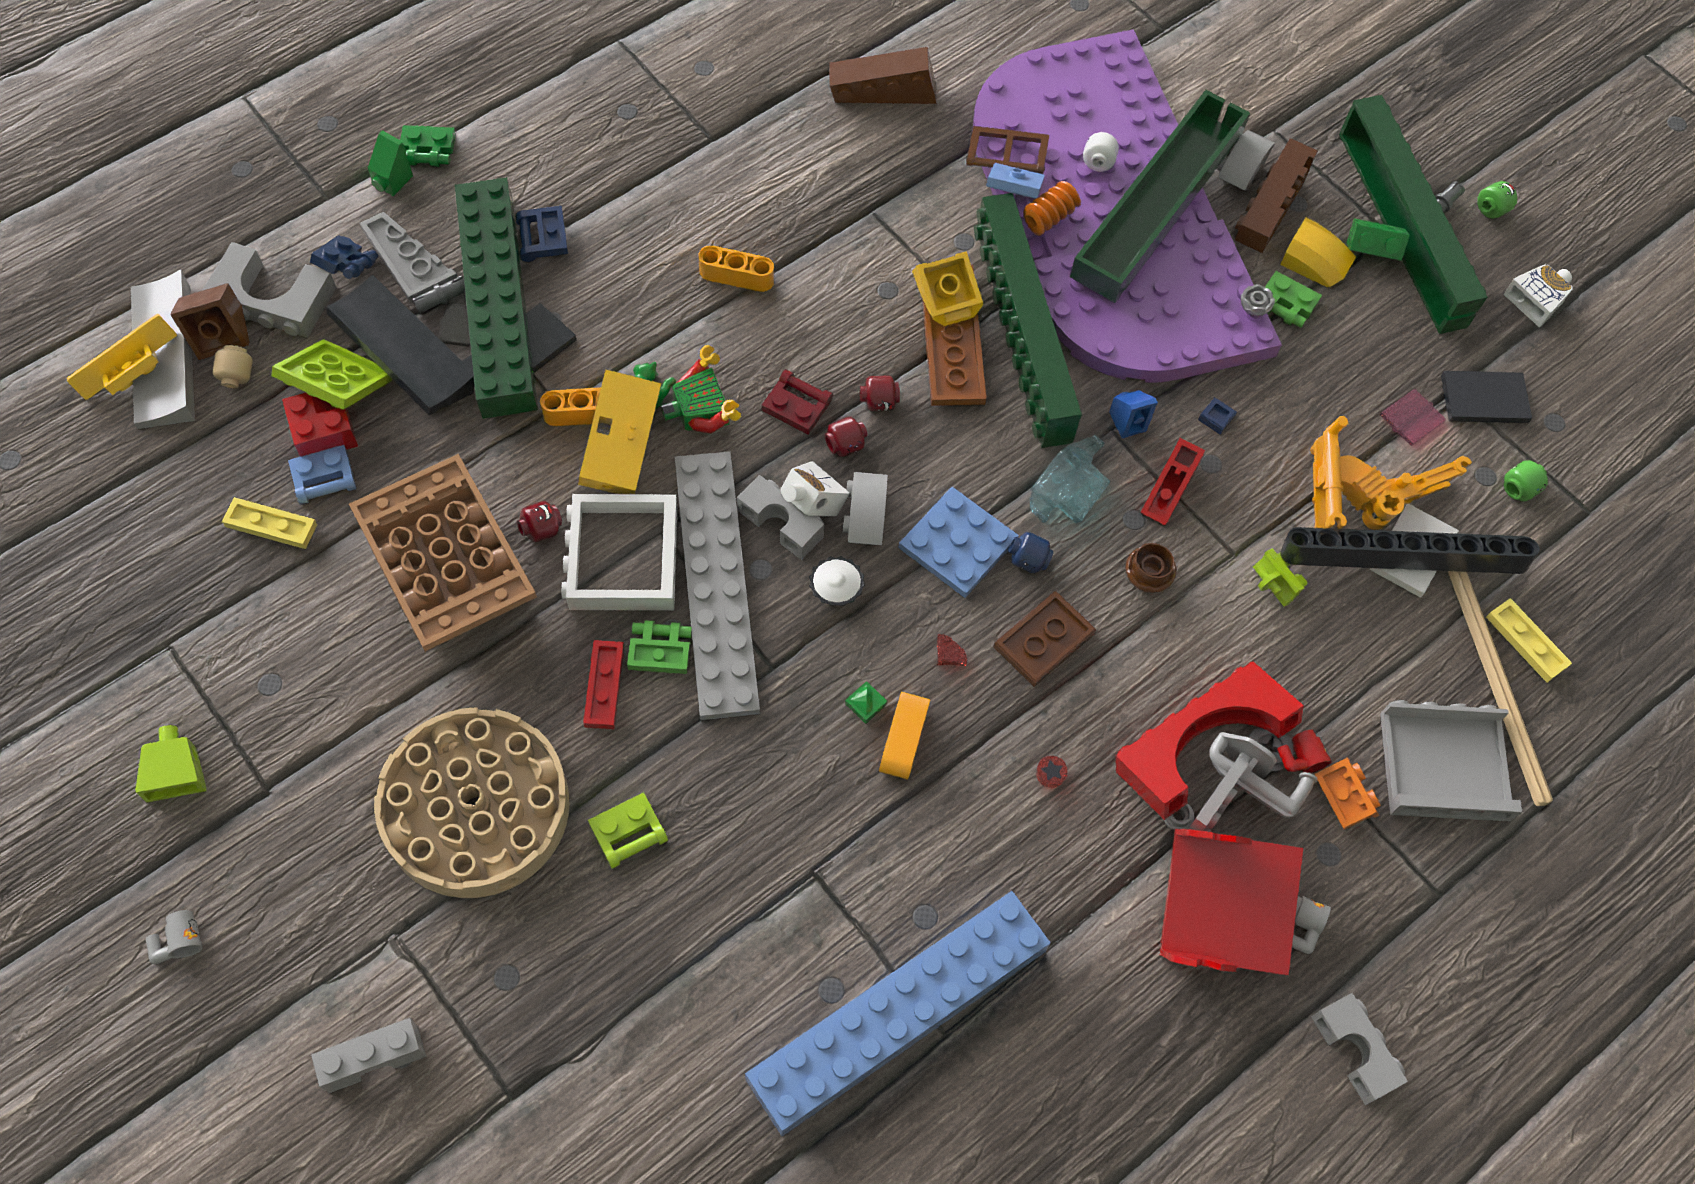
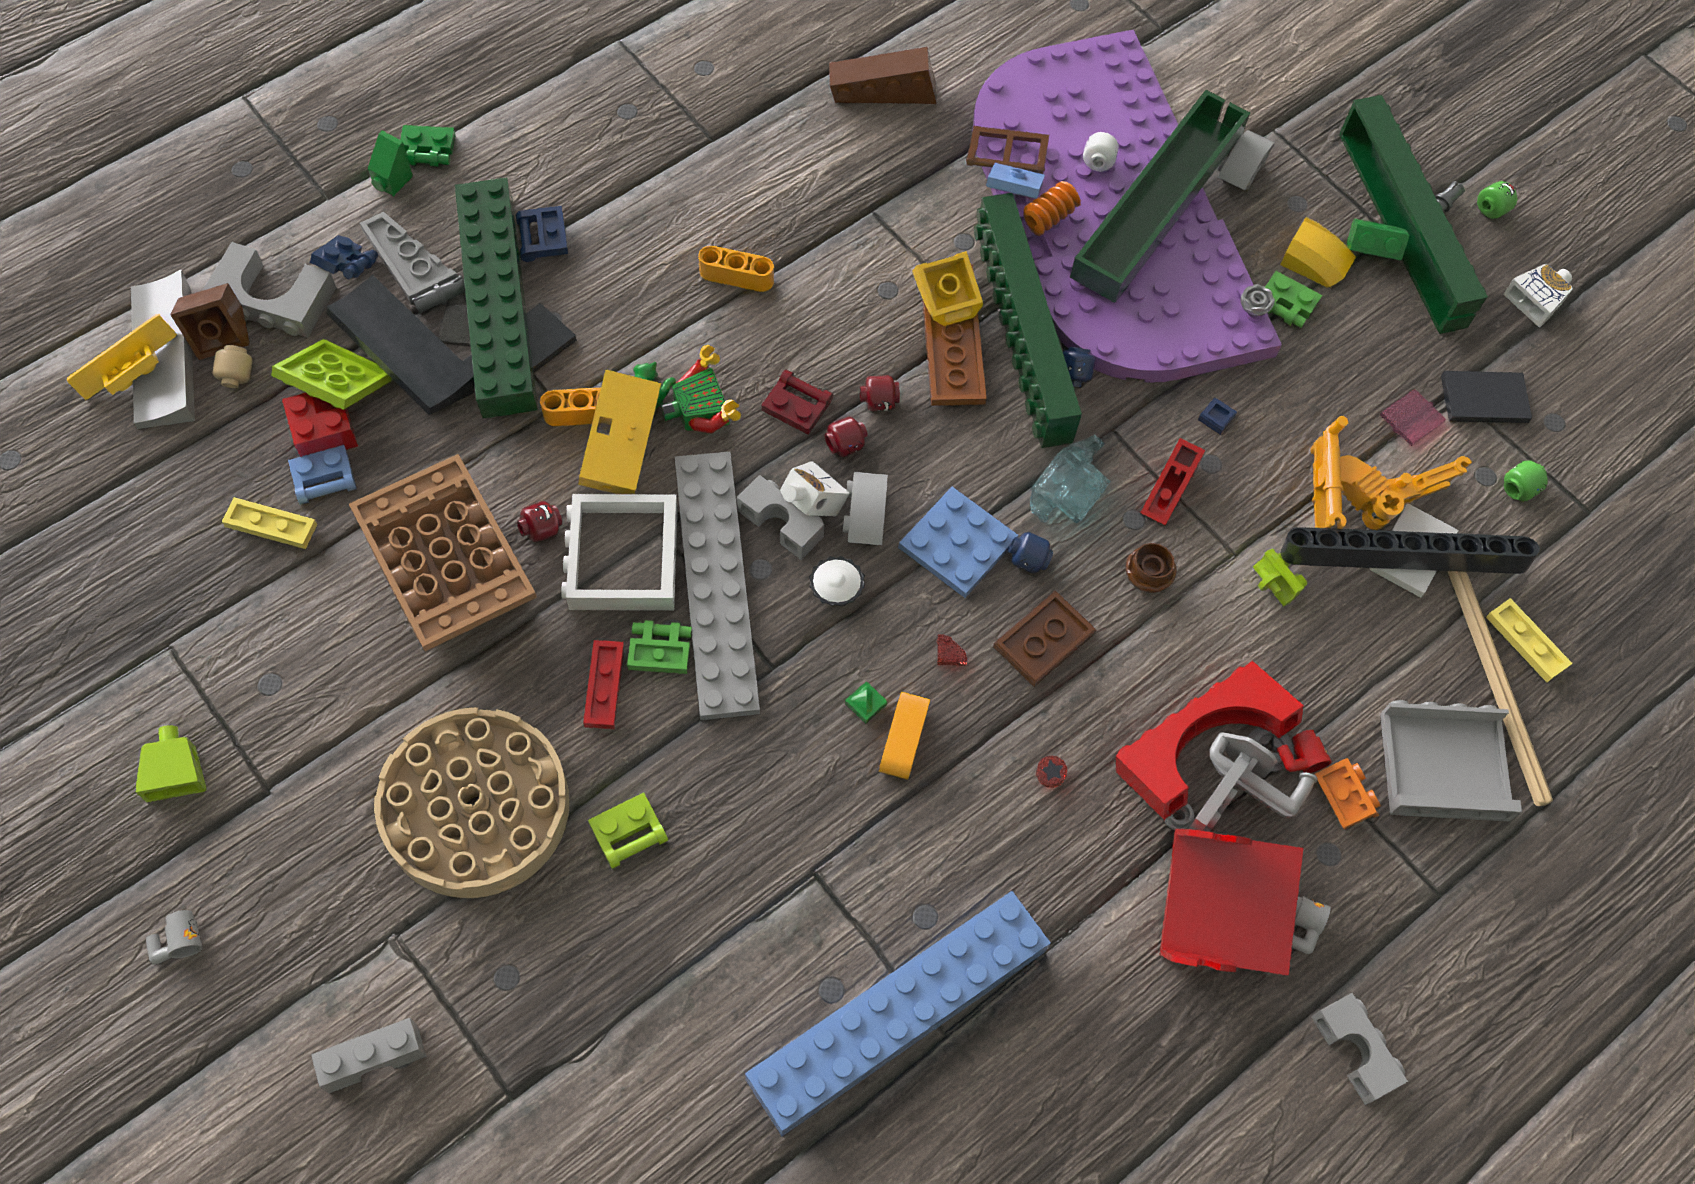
(1080, 365): none -> dark blue head
(1132, 412): blue slope -> none
(1275, 195): reddish brown wedge -> none

